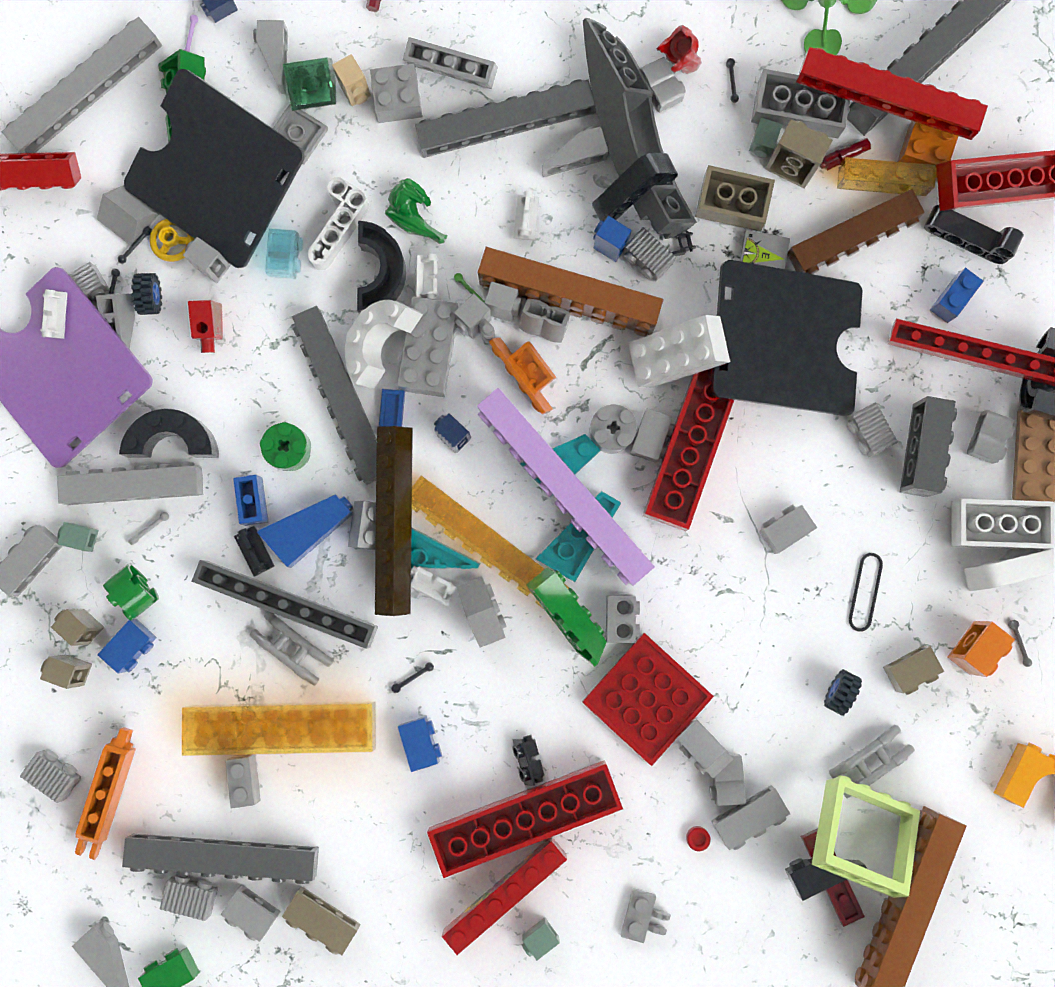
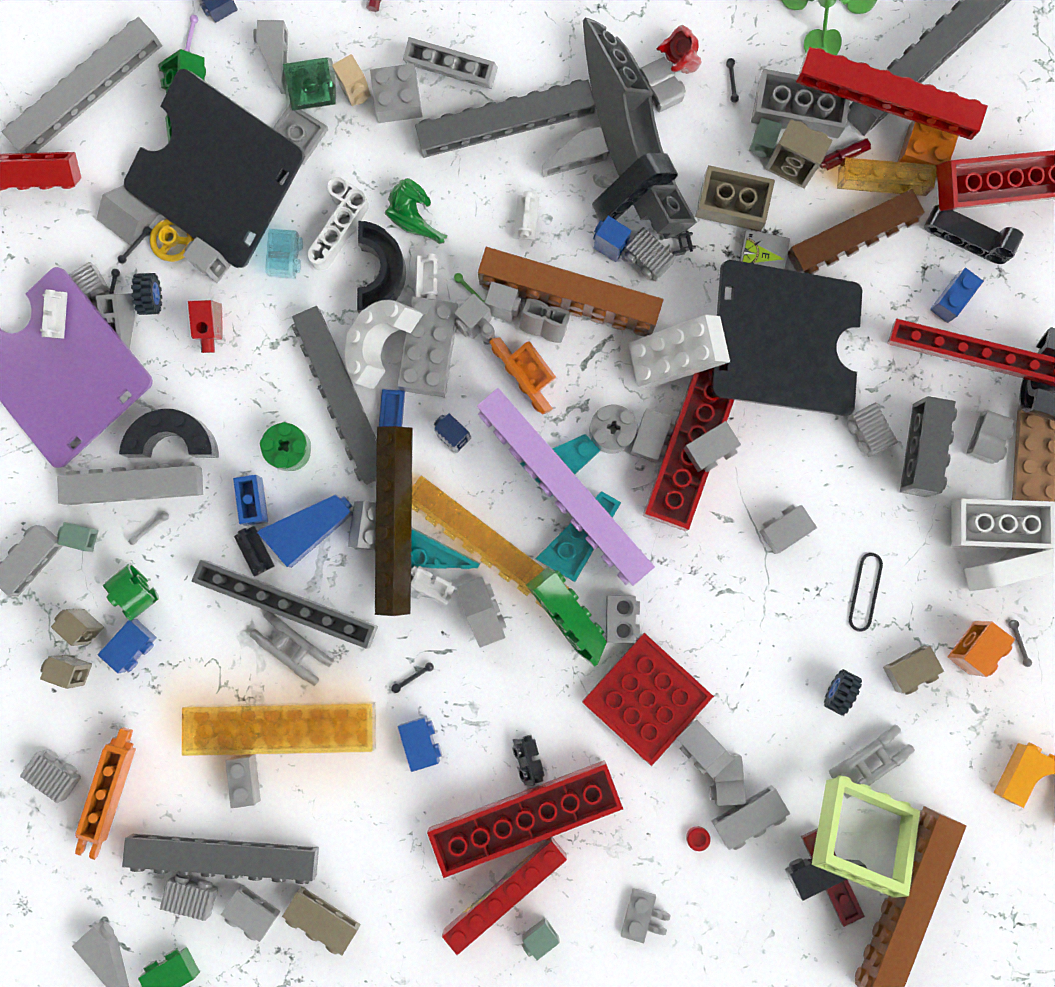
(712, 446): none -> light grey brick

